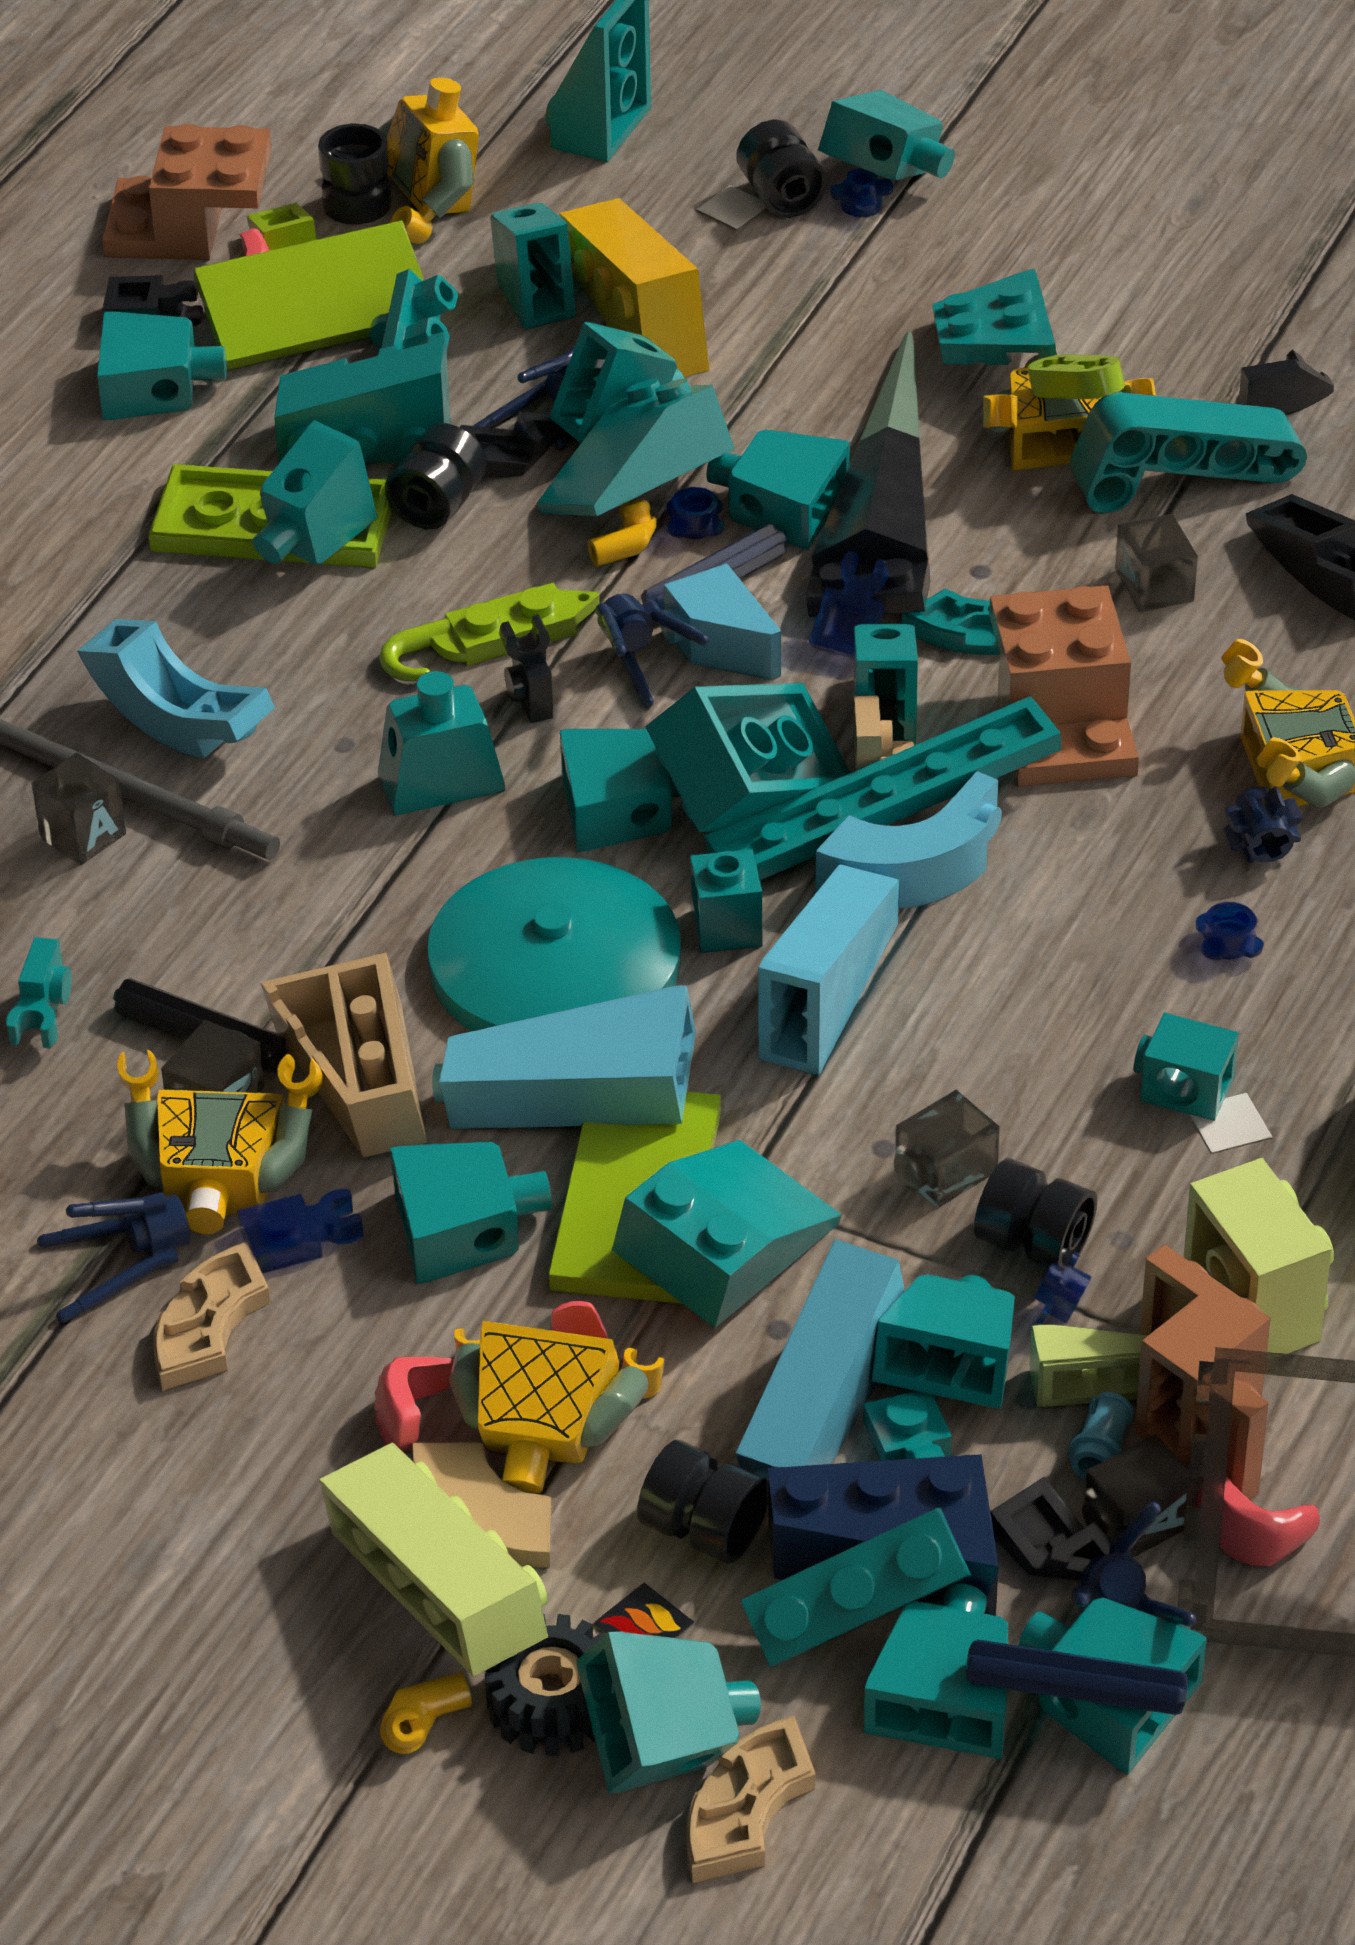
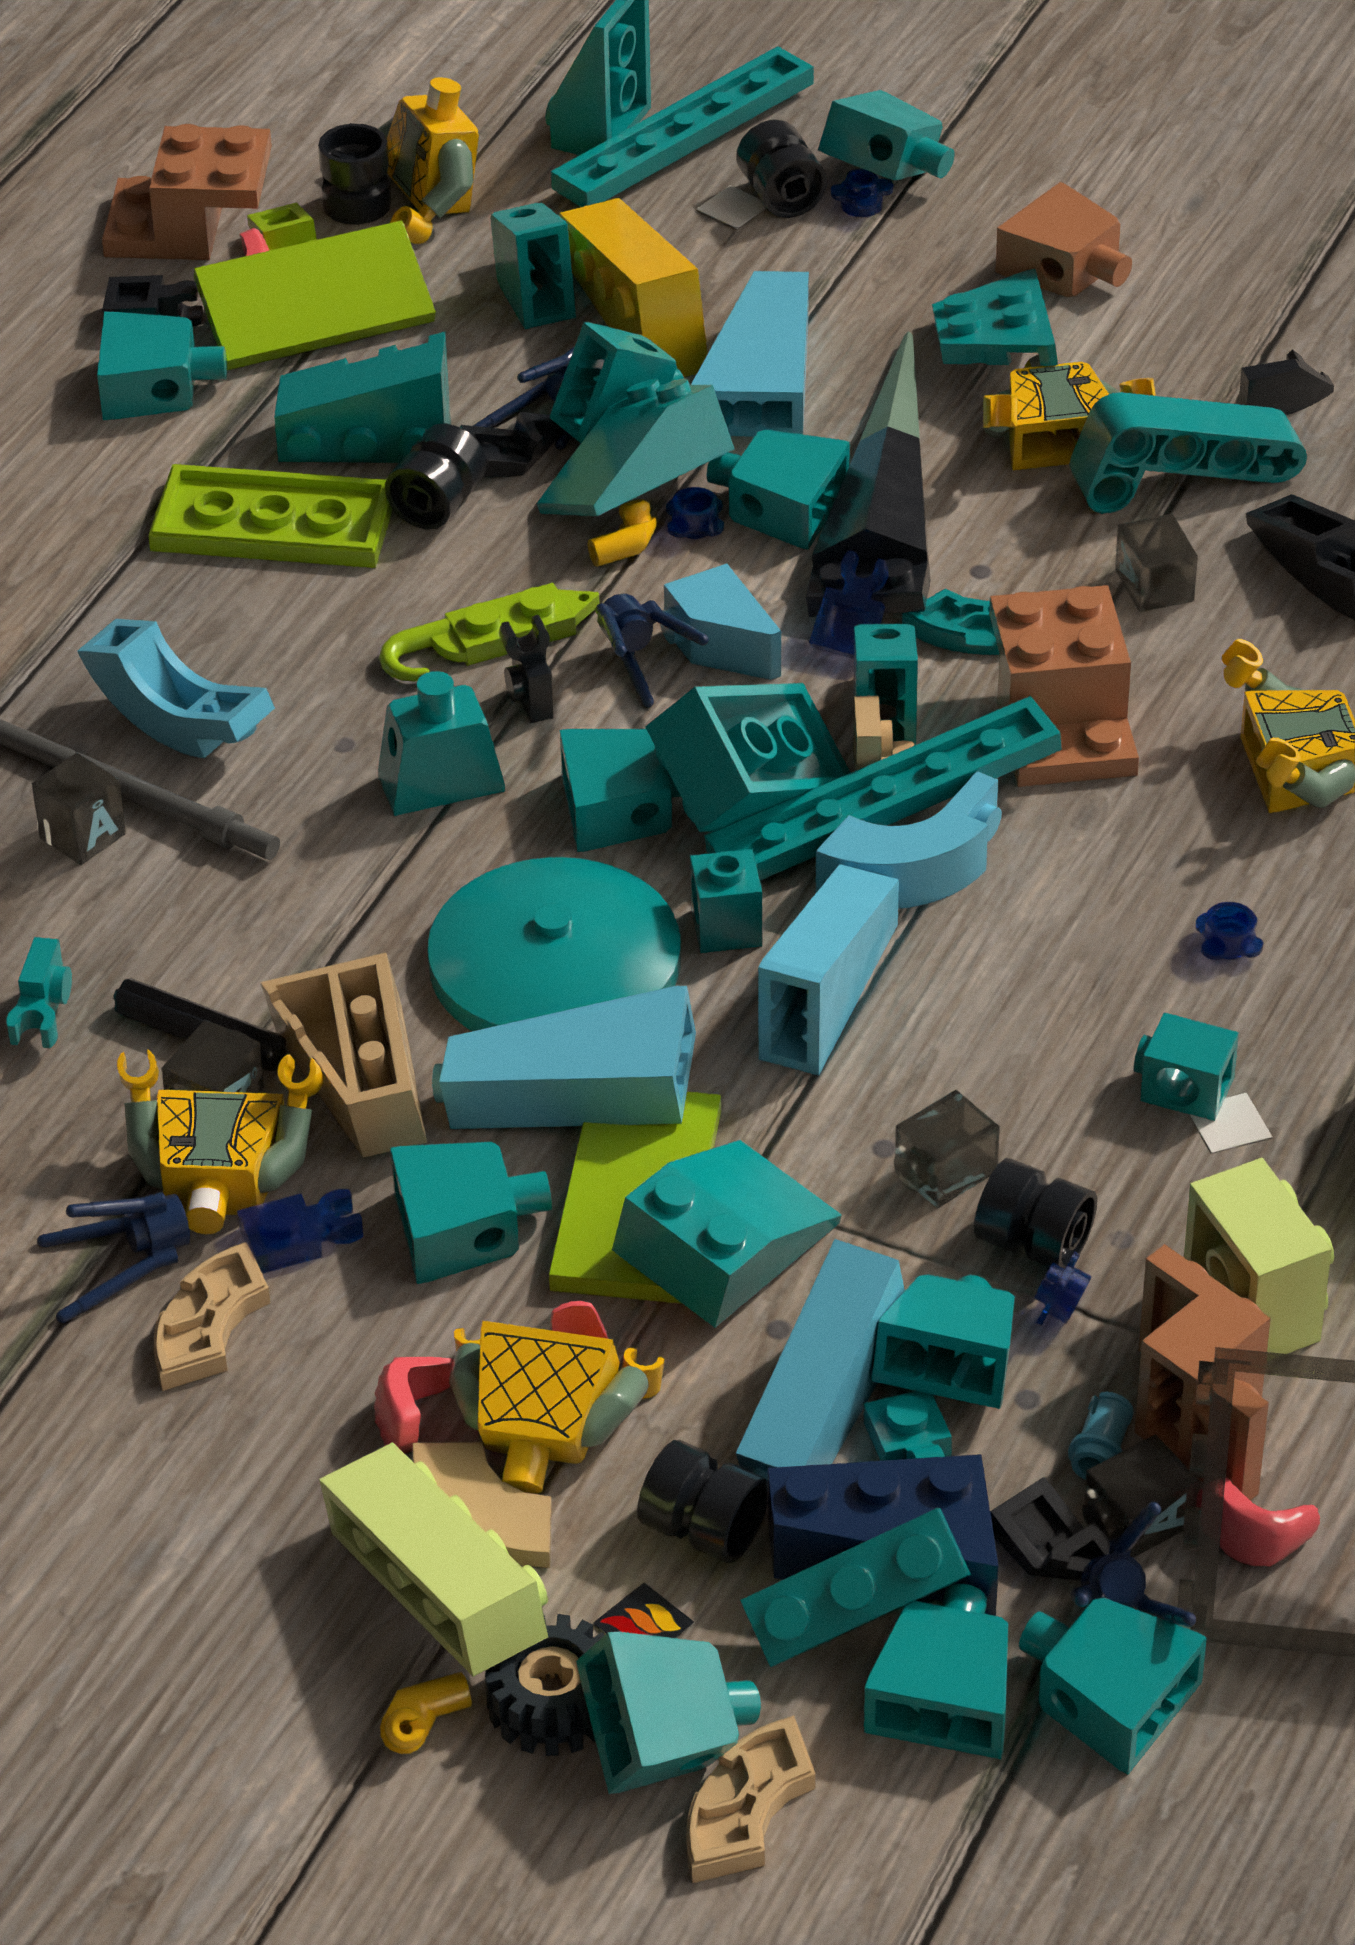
(315, 498): teal torso -> none
(414, 311): teal hips -> none
(682, 127): none -> teal plate
(741, 556): dark blue axle -> none
(762, 356): none -> medium azure slope
(1065, 241): none -> nougat torso
(1076, 376): lime beam -> none
(1076, 1677): dark blue axle -> none
(1078, 1363): yellowish green slope -> none
(1263, 824): dark blue gear -> none

